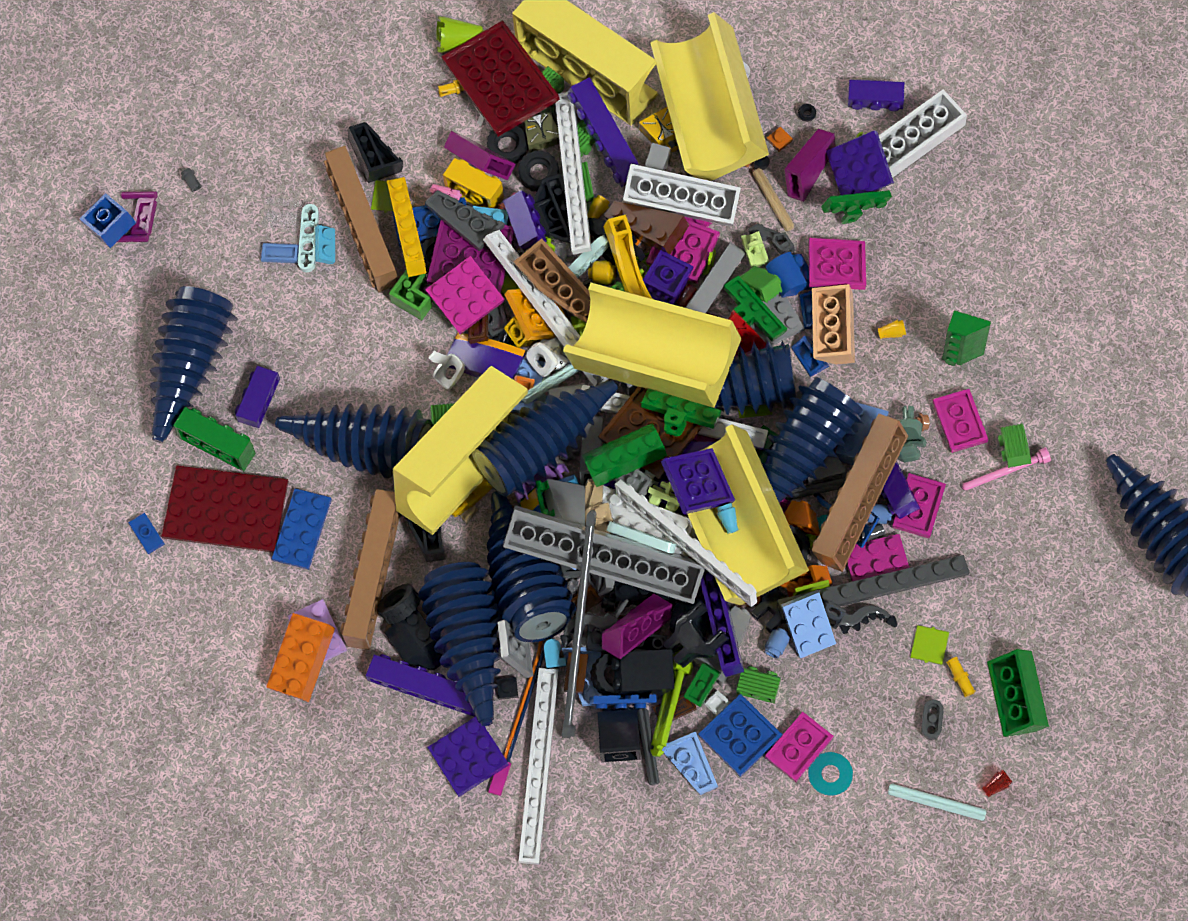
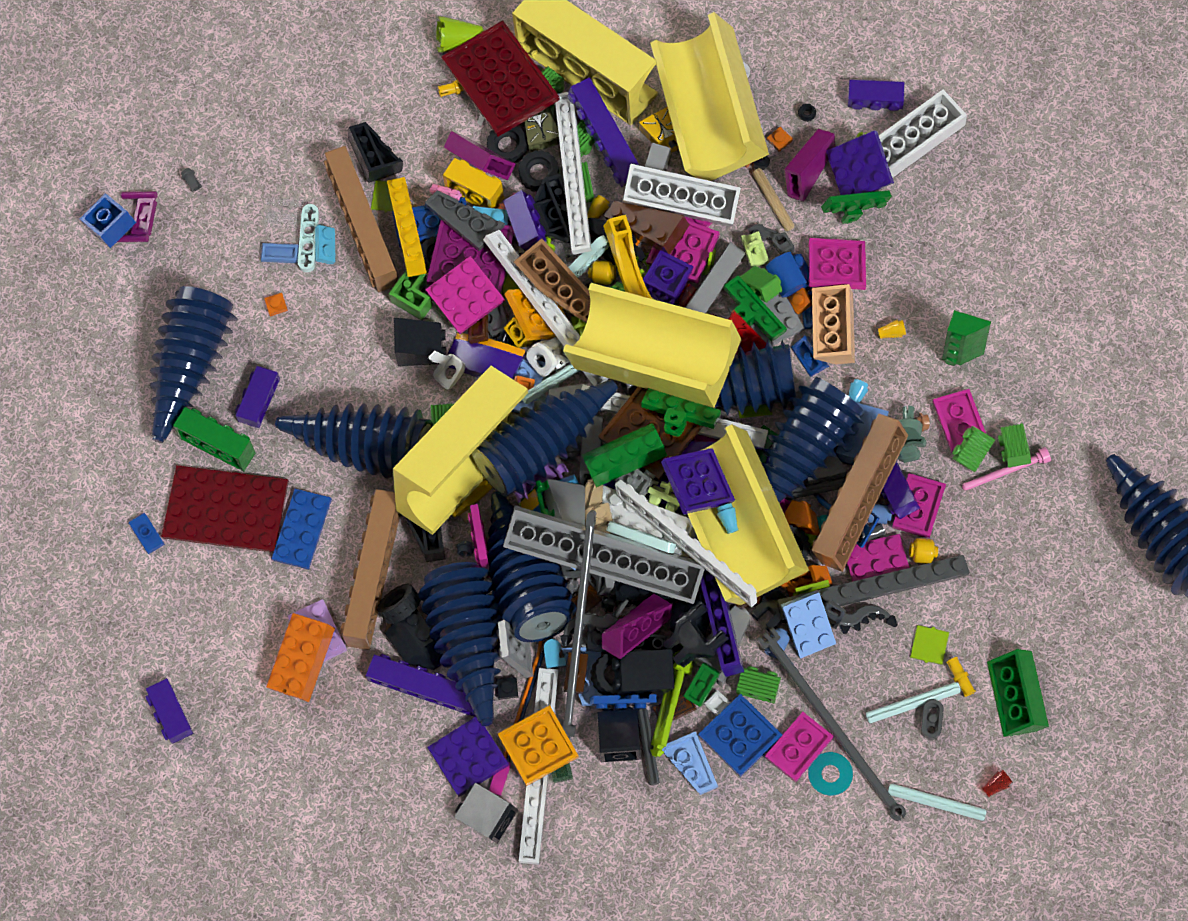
(168, 711): none -> dark purple brick
(276, 304): none -> orange plate
(416, 341): none -> black slope
(465, 546): none -> sand blue plate
(478, 537): none -> dark pink plate
(485, 812): none -> slope
(538, 745): none -> light orange plate
(562, 774): none -> clear green tile
(800, 301): none -> orange plate
(830, 722): none -> dark grey hinge
(858, 390): none -> medium azure cone
(912, 702): none -> light aqua axle
(923, 550): none -> yellow head
(973, 448): none -> bright green brick

